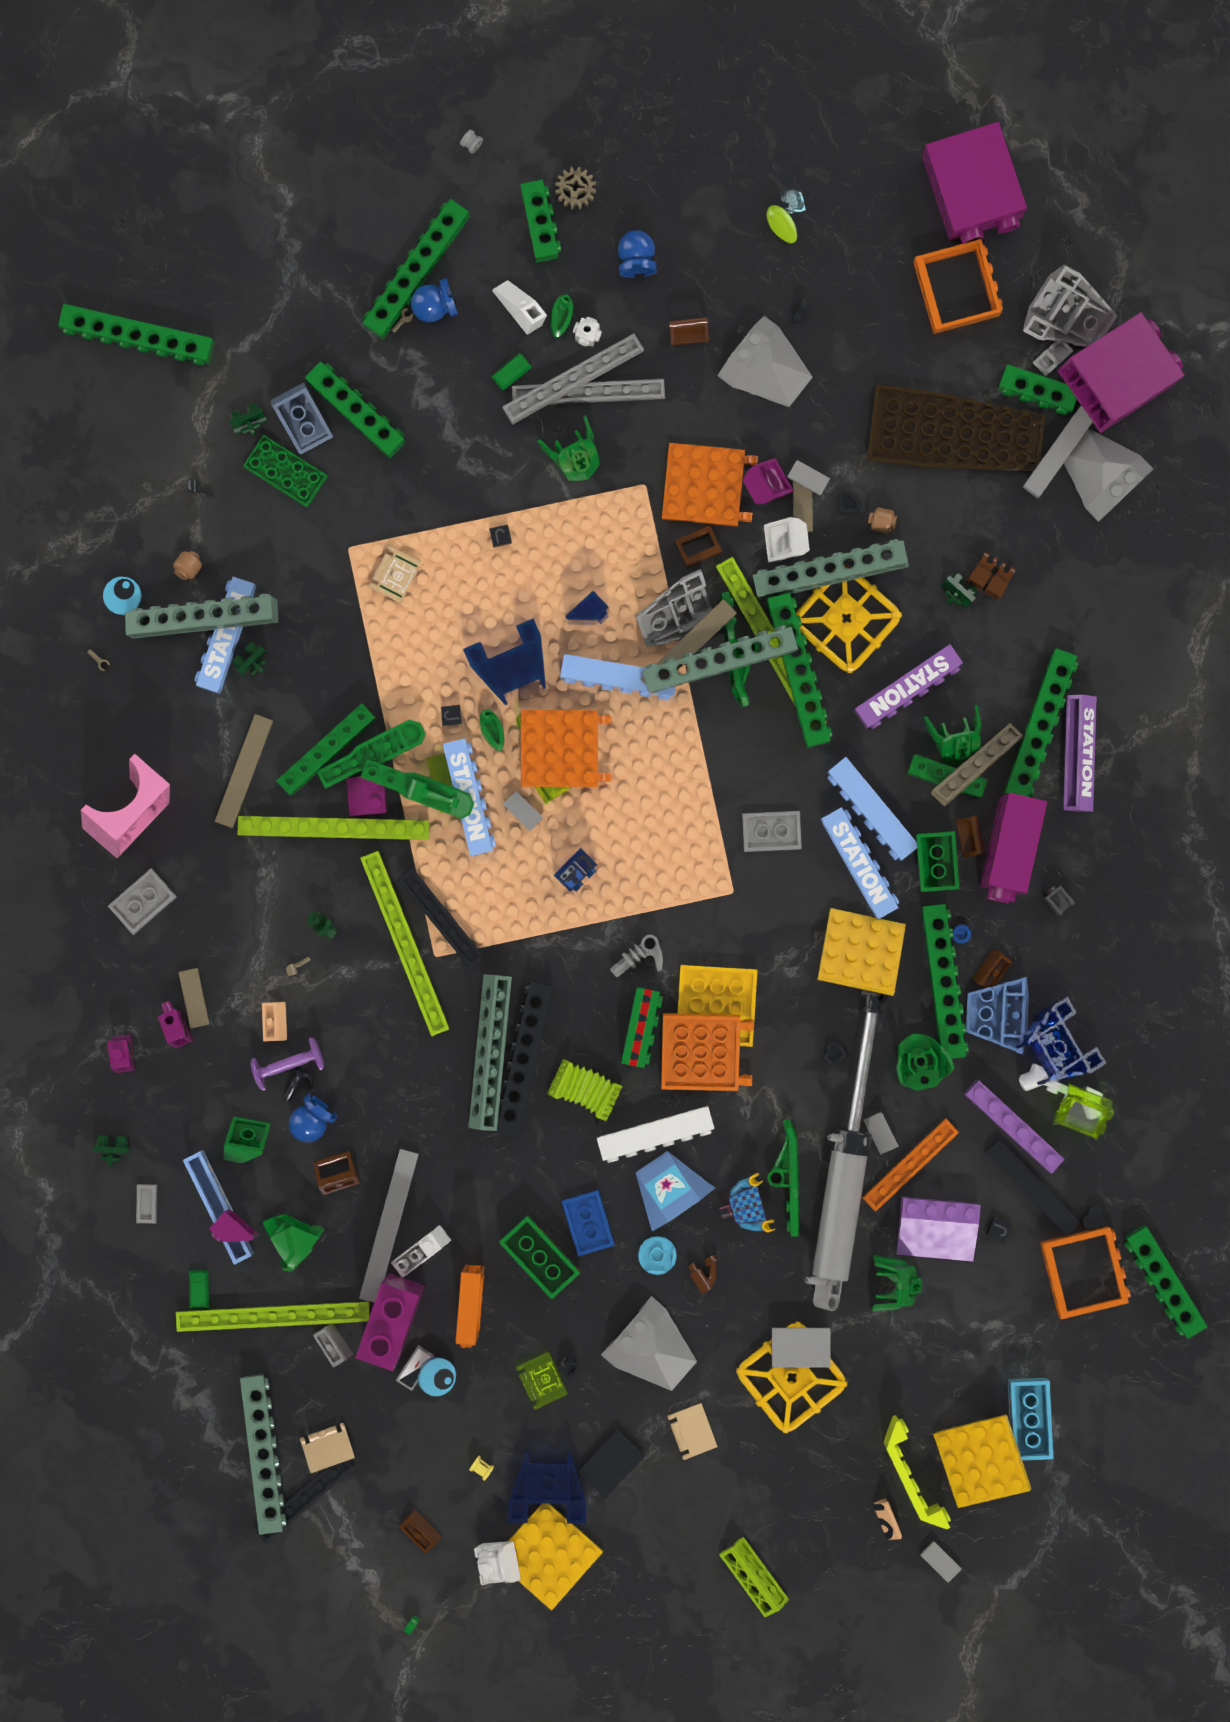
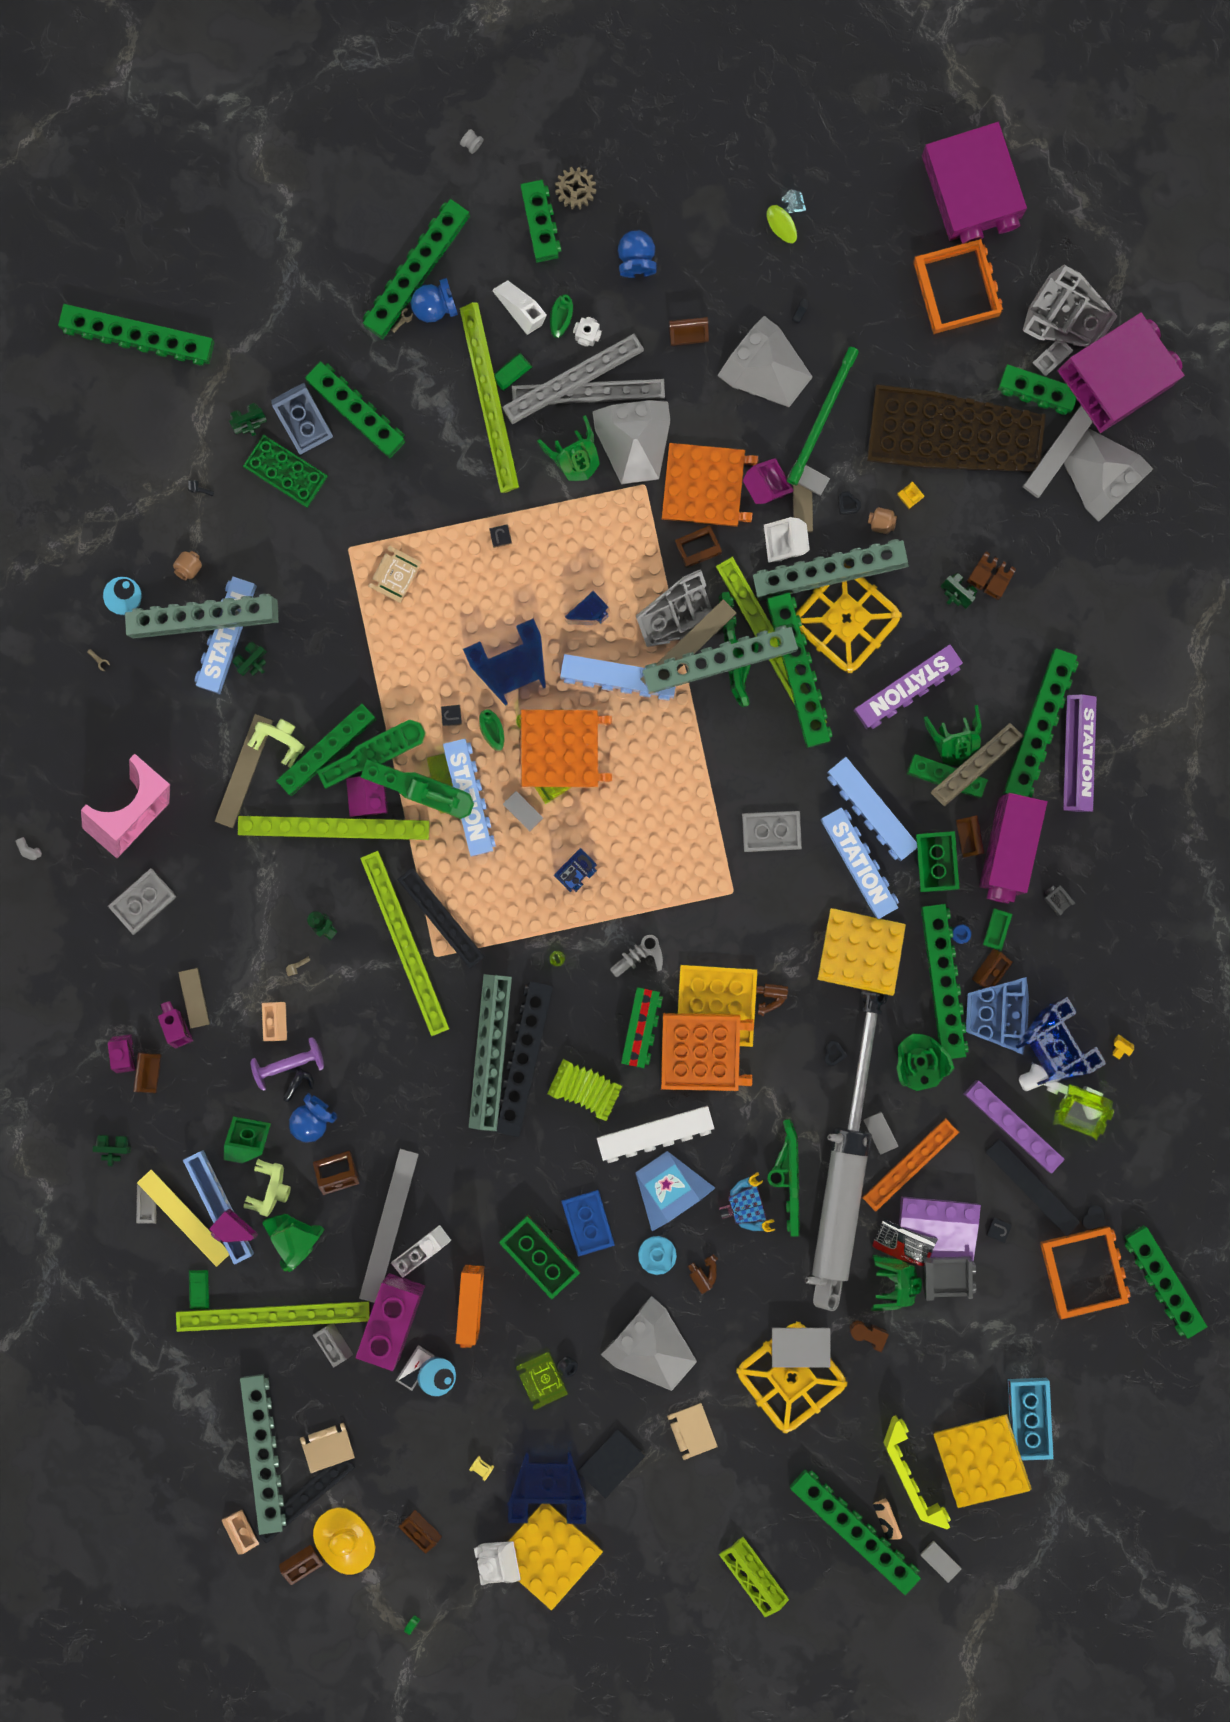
(26, 851): none -> light grey arm
(147, 1072): none -> reddish brown tile
(183, 1217): none -> light yellow tile
(240, 1532): none -> light nougat slope
(275, 1192): none -> yellowish green connector
(282, 733): none -> yellowish green connector
(300, 1565): none -> reddish brown slope
(344, 1540): none -> yellow hat
(489, 397): none -> lime plate
(561, 957): none -> clear neon green hinge
(634, 438): none -> light grey wedge
(772, 991): none -> reddish brown plant
(798, 468): none -> green piece
(871, 1334): none -> reddish brown legs
(903, 1243): none -> sticker
(903, 1581): none -> green brick
(910, 495): none -> yellow tile
(949, 1277): none -> dark grey panel
(997, 929): none -> green tile
(1122, 1046): none -> yellow tile

